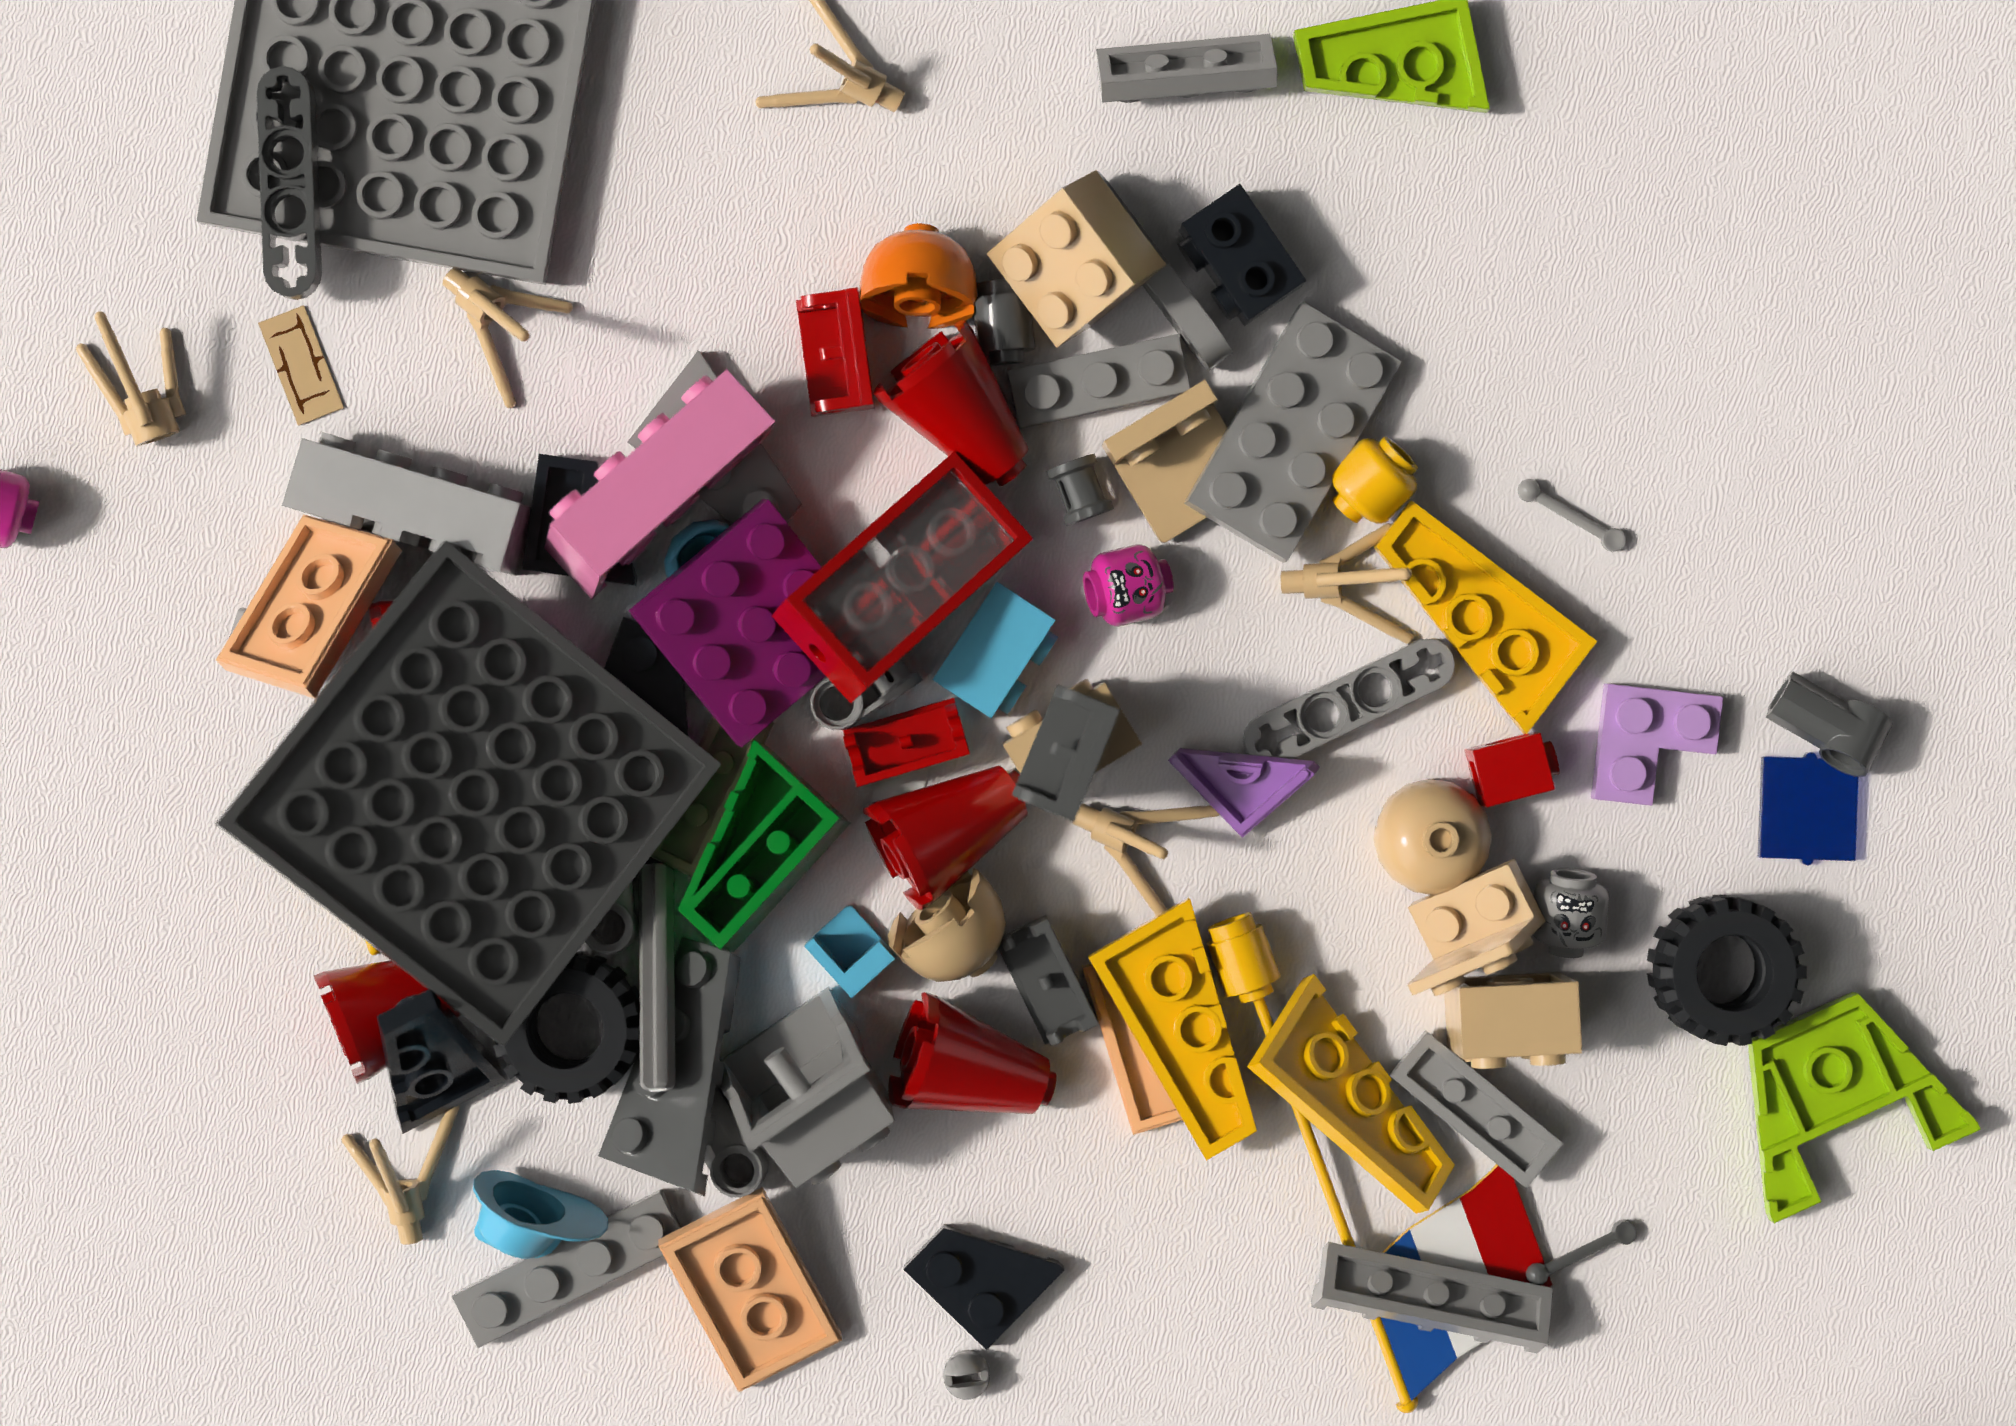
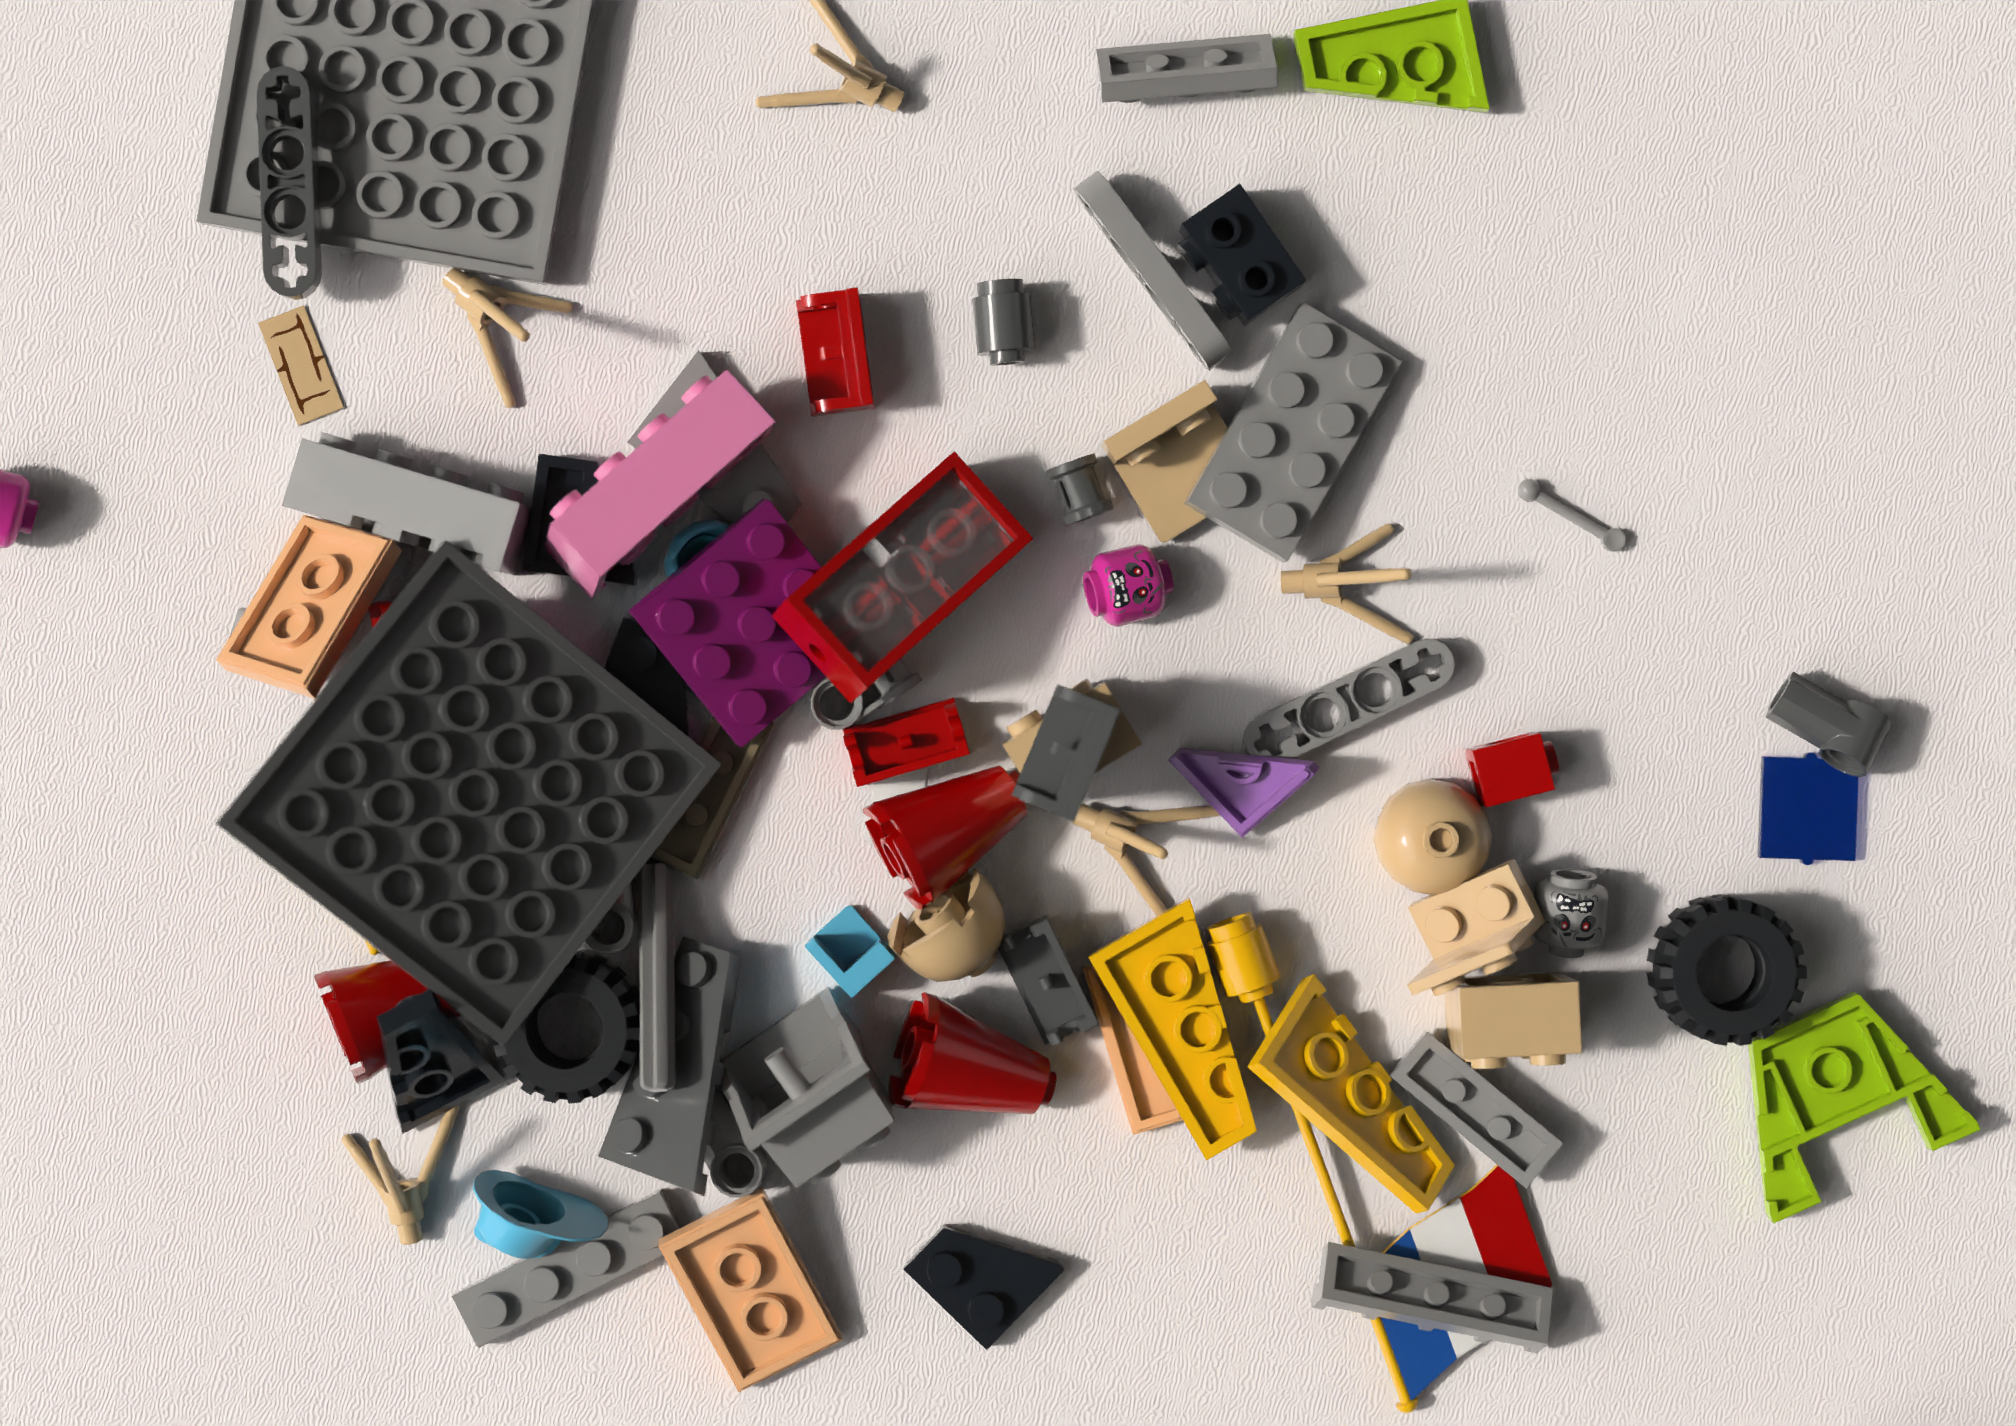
(145, 413): tan plant -> none
(760, 849): green wedge -> none
(918, 276): orange cylinder -> none
(957, 405): red cone -> none
(966, 1363): light grey hinge -> none
(995, 652): medium azure brick -> none
(1076, 258): tan brick -> none
(1098, 381): light grey plate -> none
(1374, 480): yellow head -> none
(1492, 620): yellow wing -> none
(1621, 1232): dark grey hinge -> none
(1634, 728): lavender plate -> none

